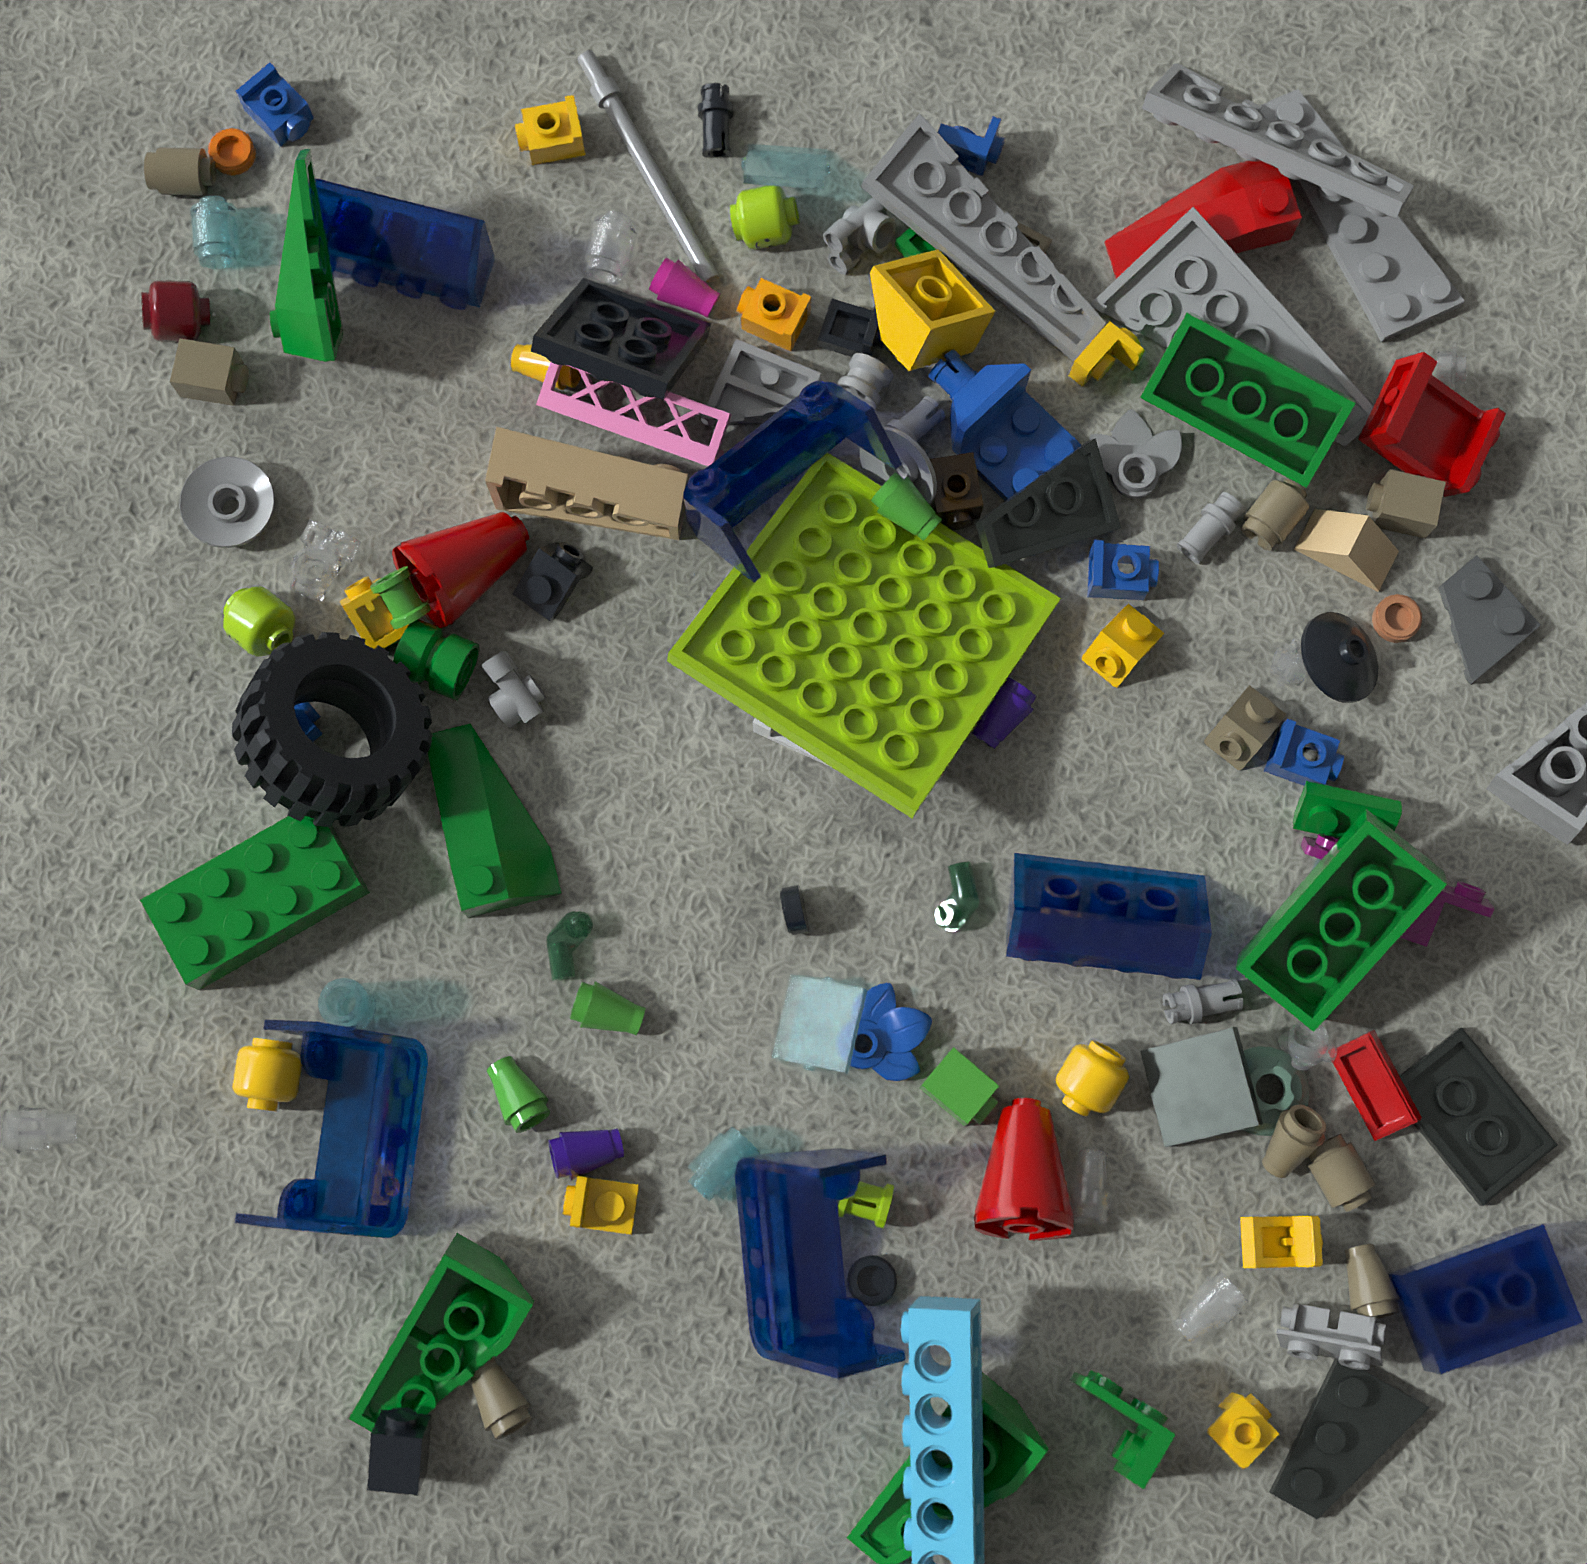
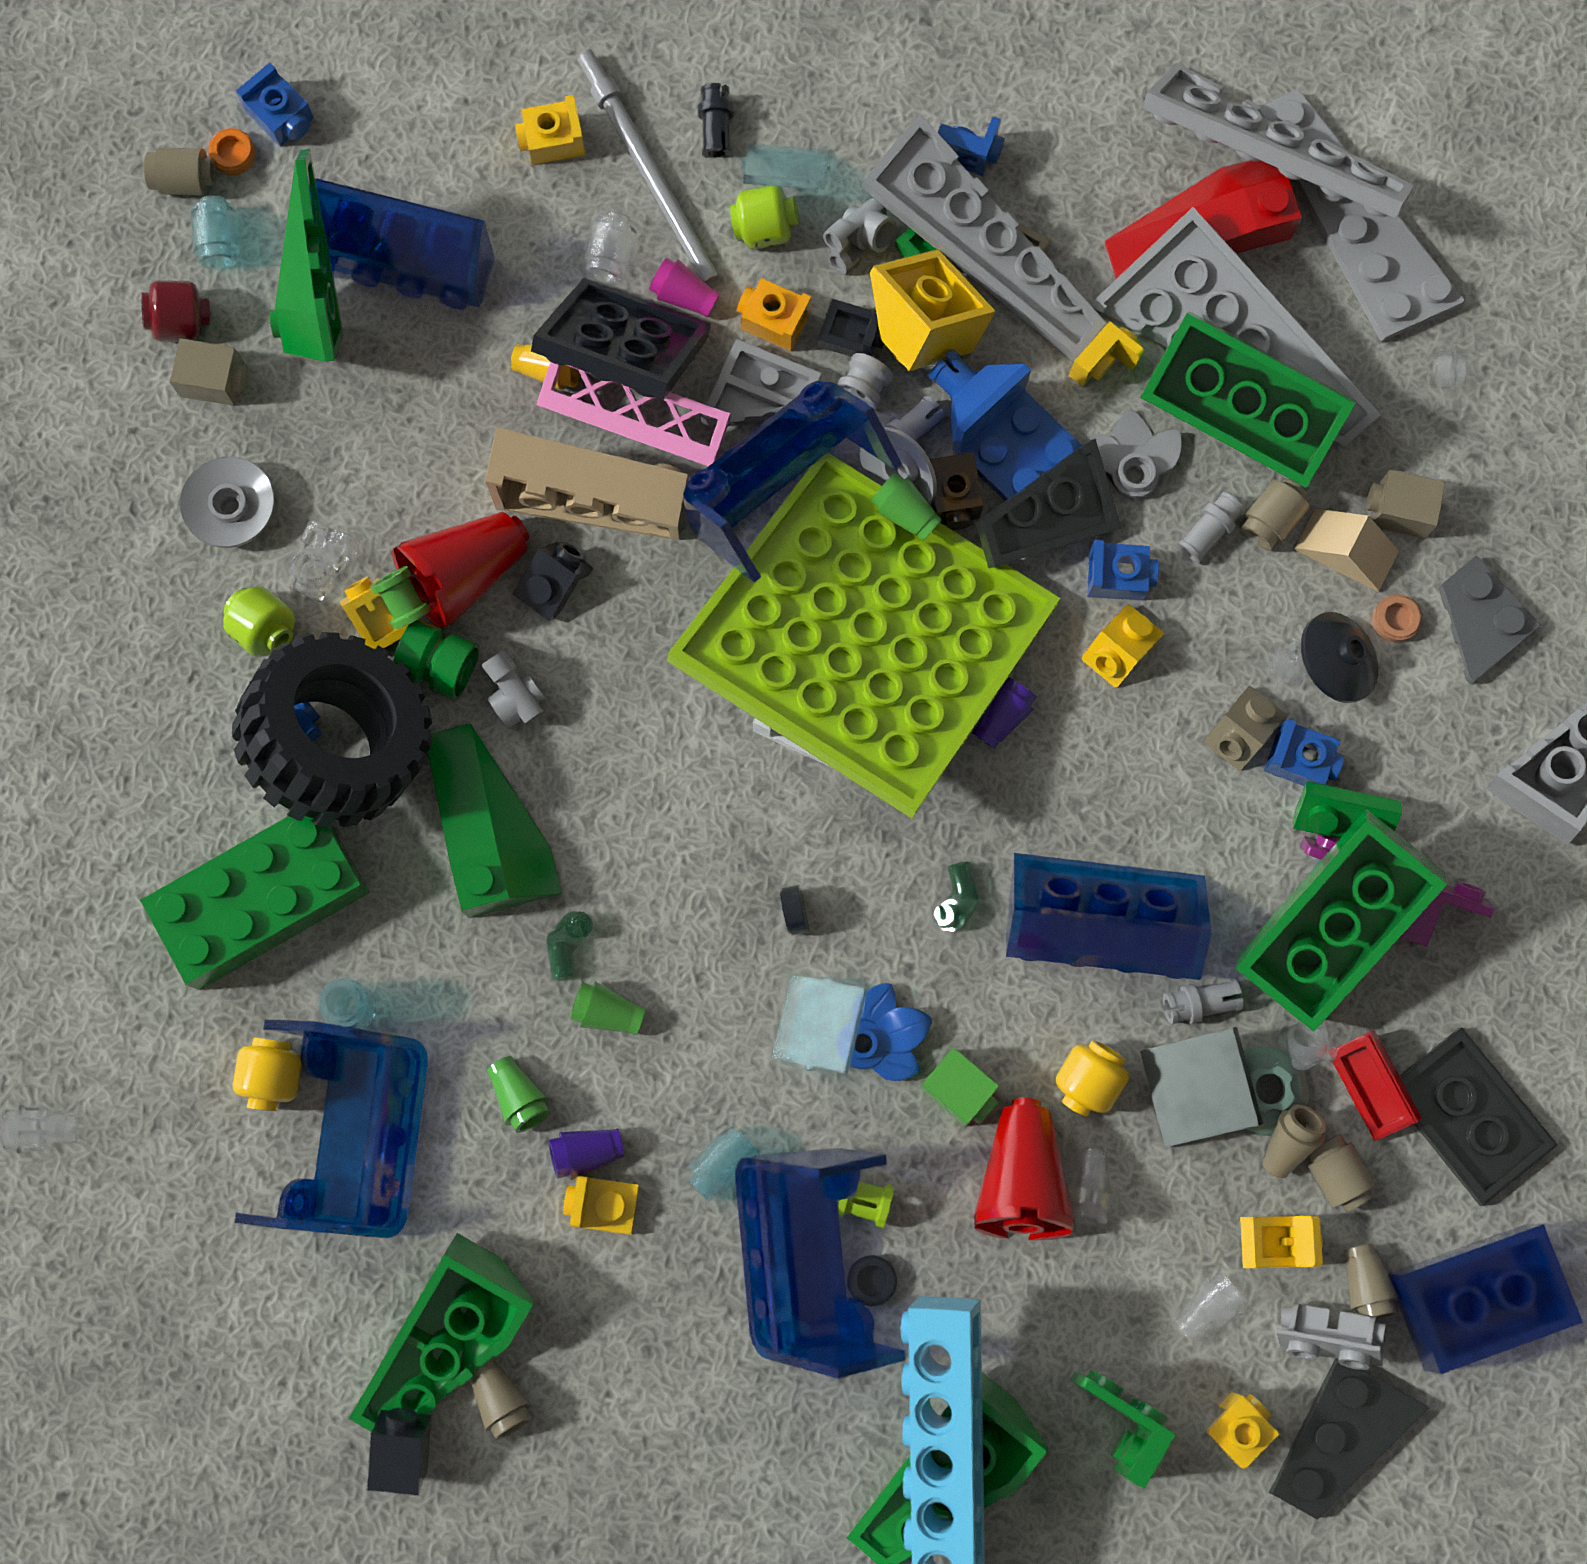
(1430, 427): red panel -> none

